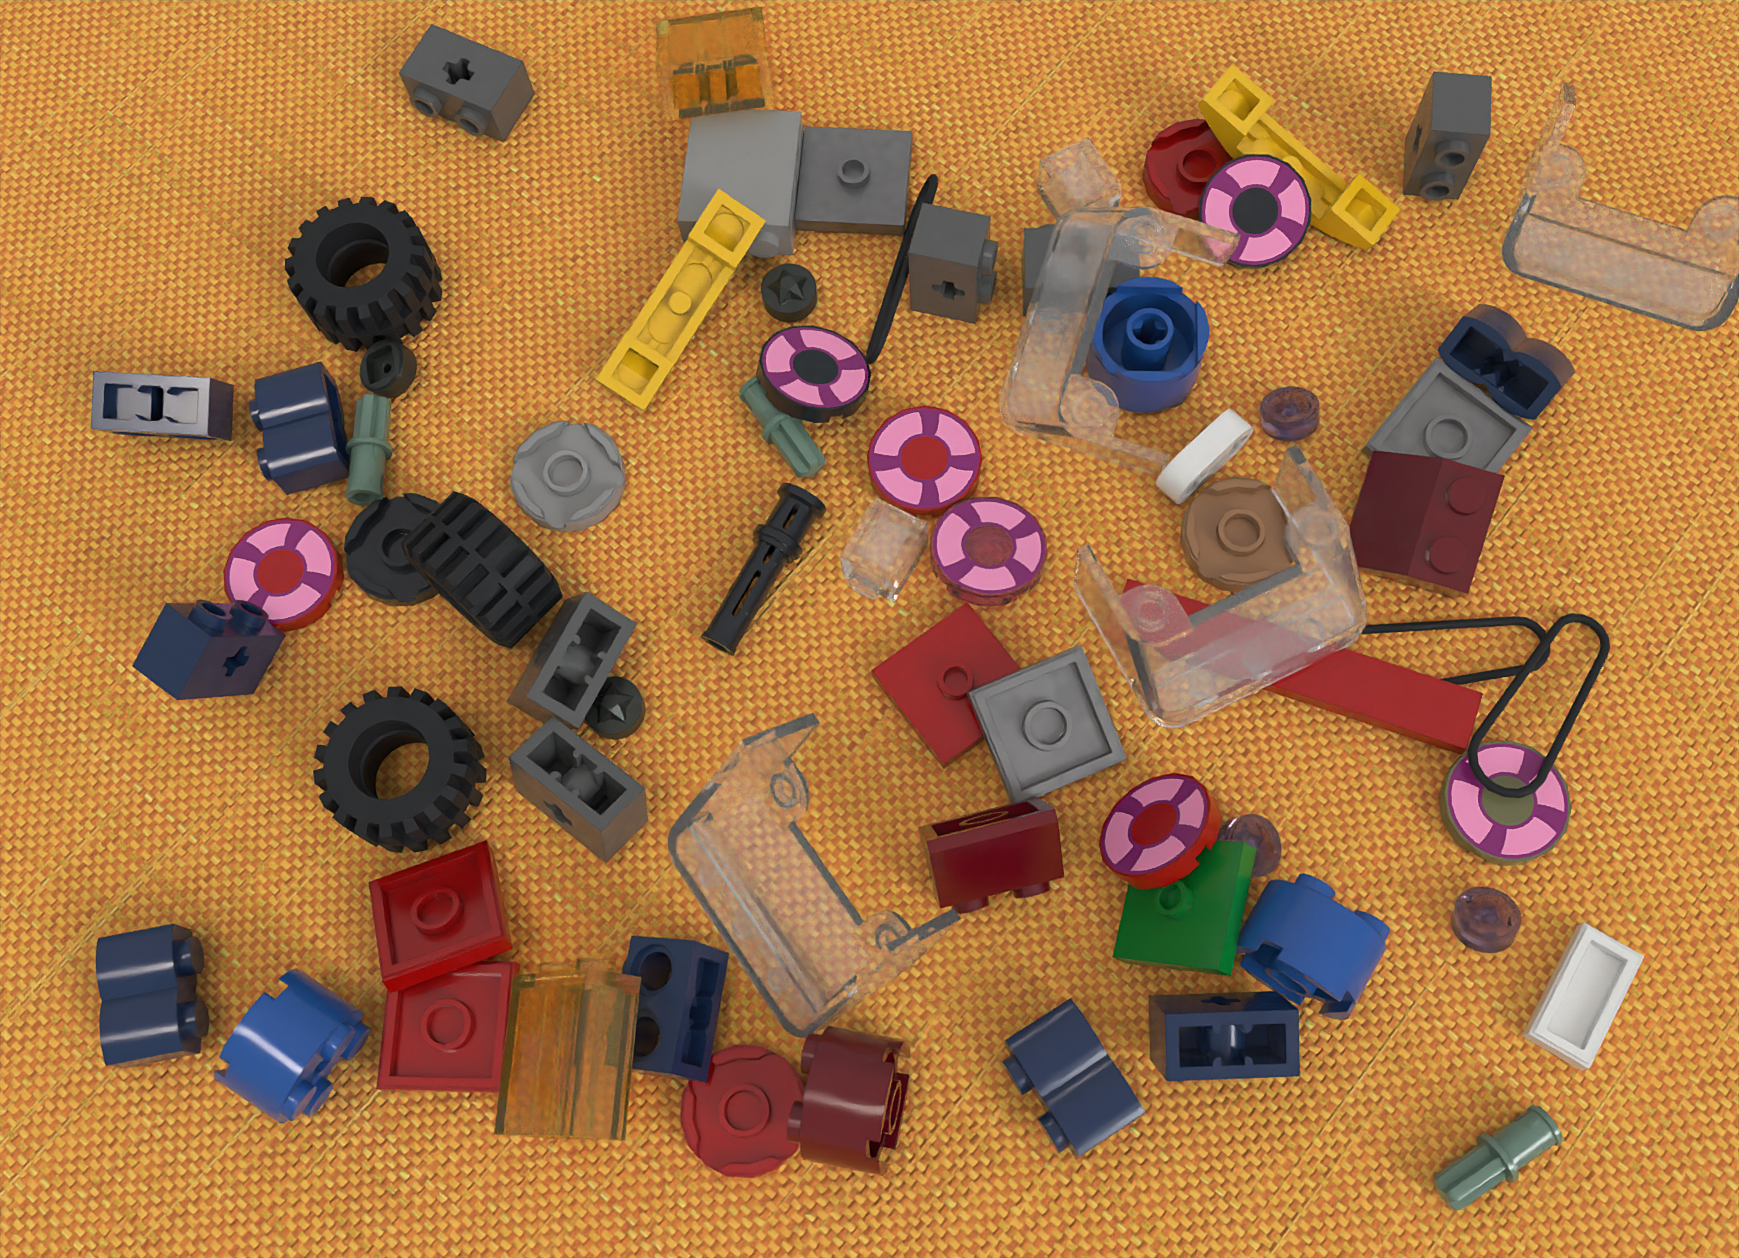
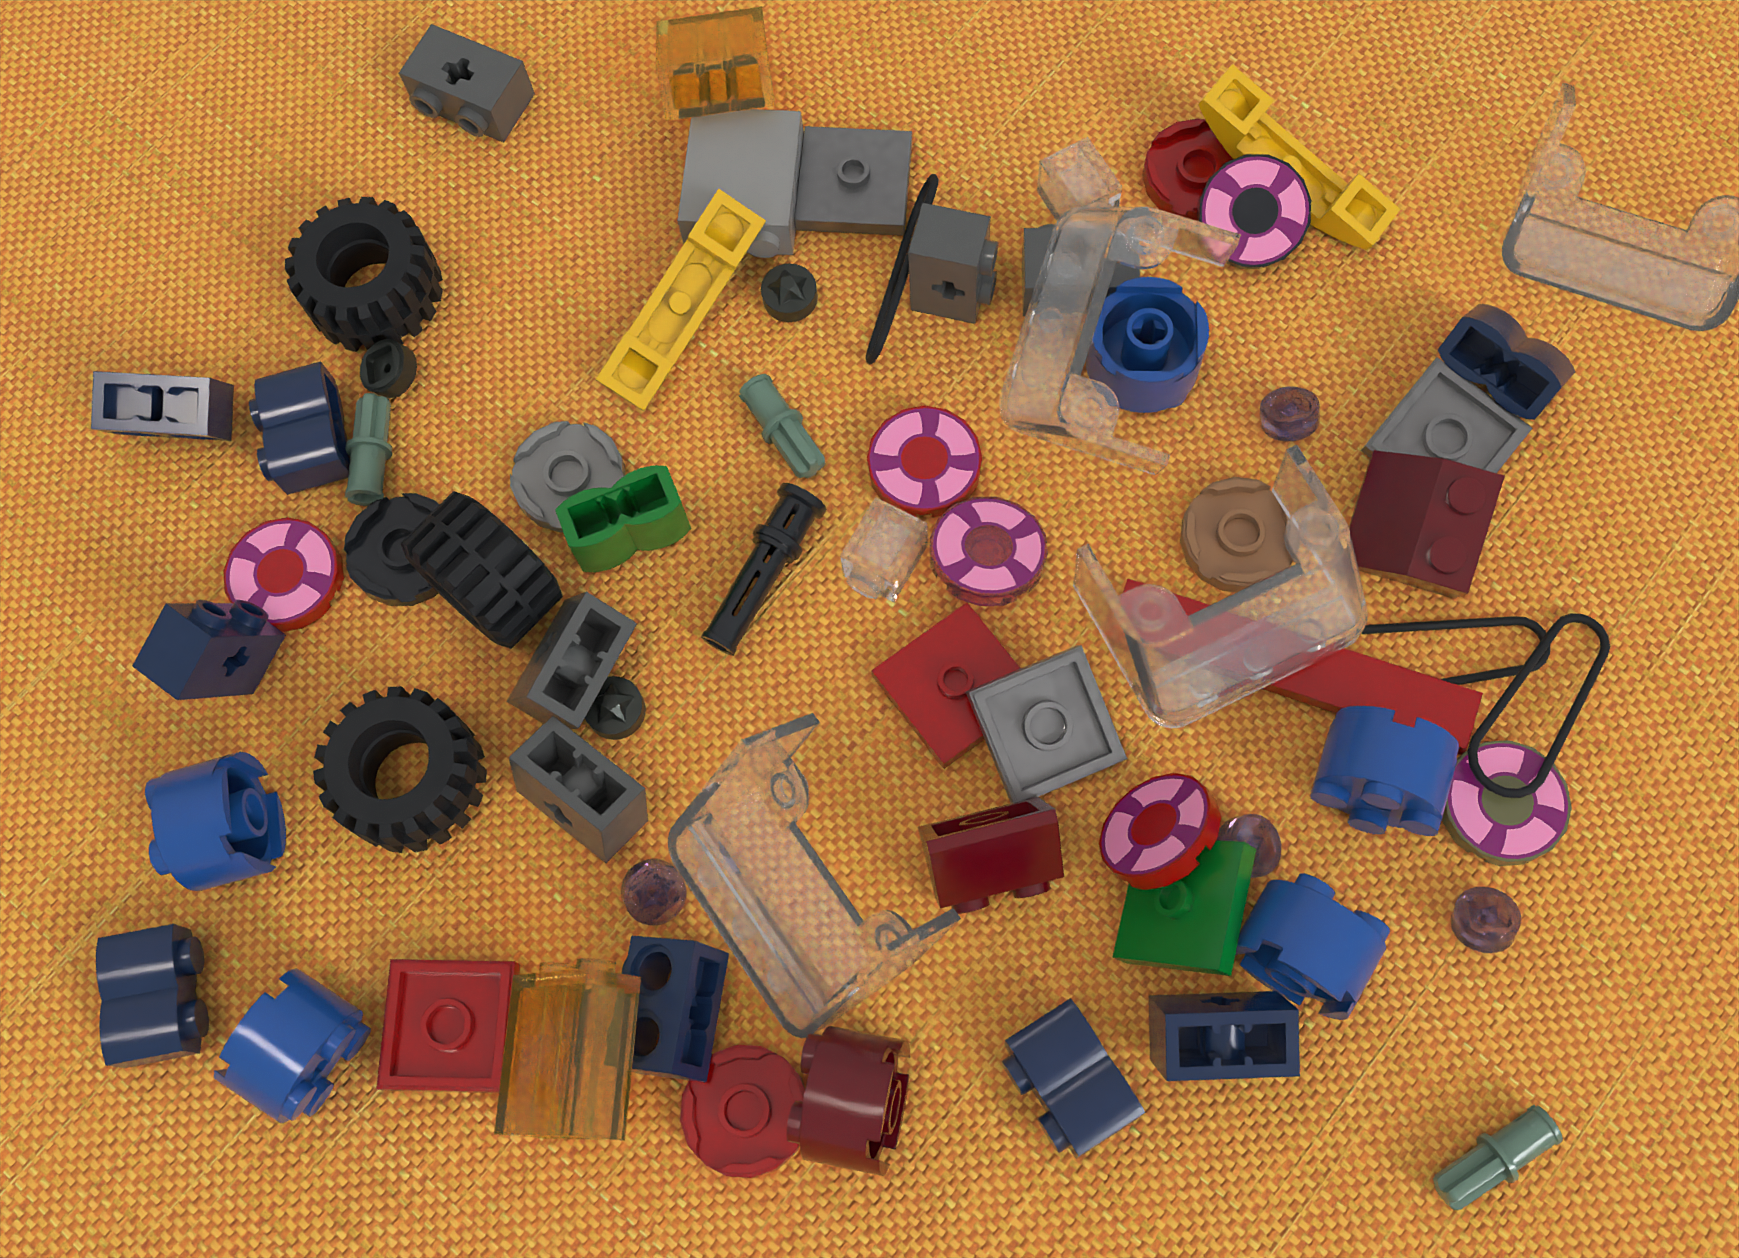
(215, 822): none -> blue brick
(439, 916): red plate -> none
(614, 522): none -> green brick
(653, 892): none -> tile
(813, 373): tile -> none
(1204, 456): white beam -> none
(1386, 771): none -> blue brick
(1447, 135): dark grey brick -> none
(1583, 996): white tile -> none

